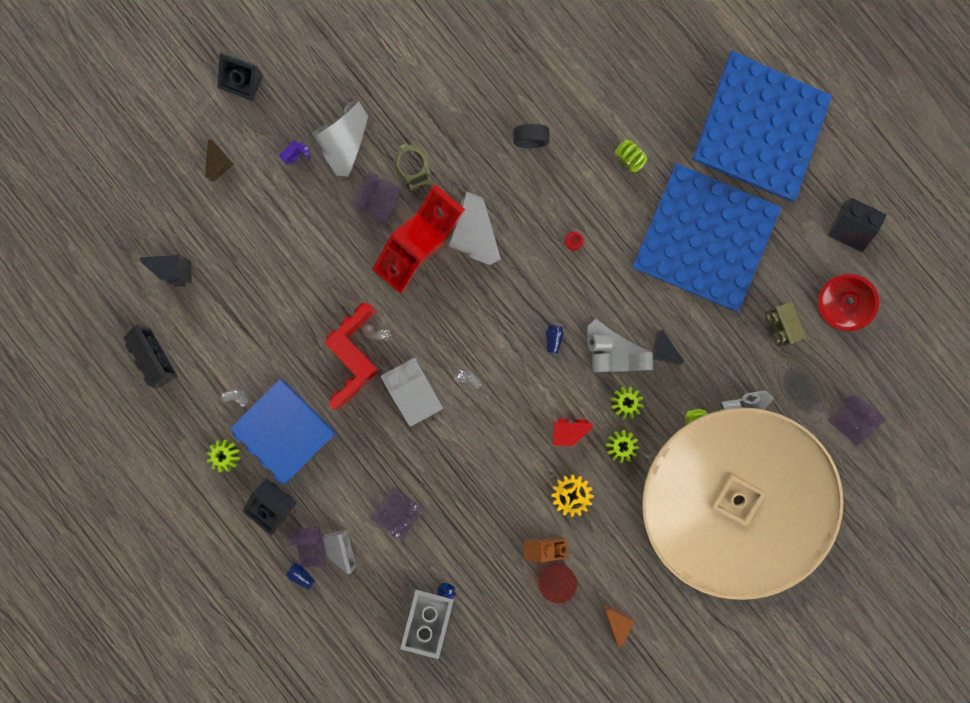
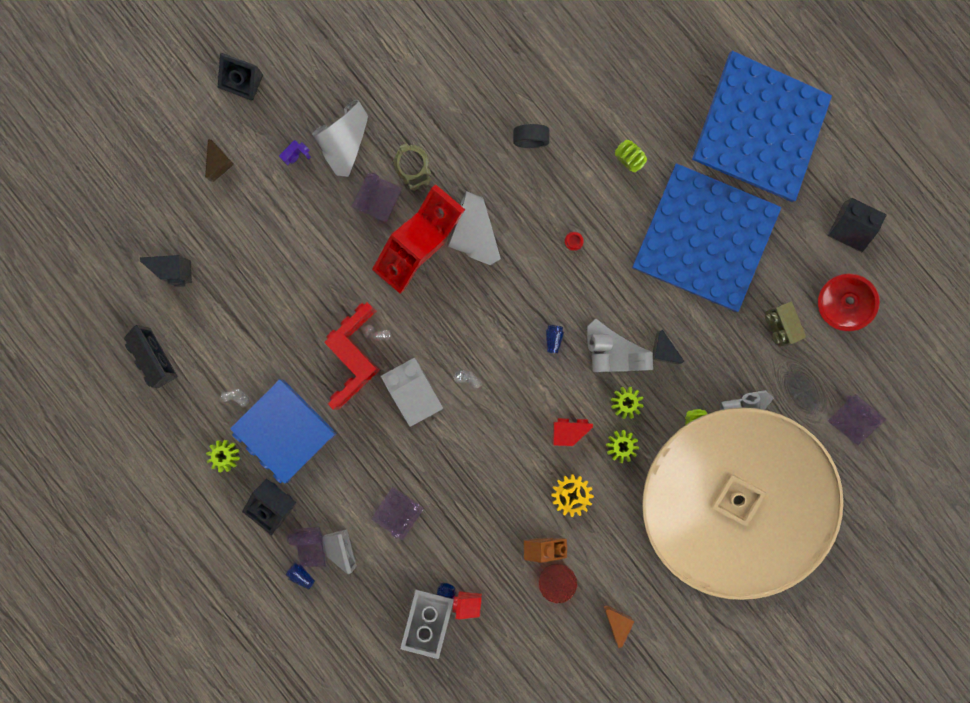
(467, 605): none -> red slope

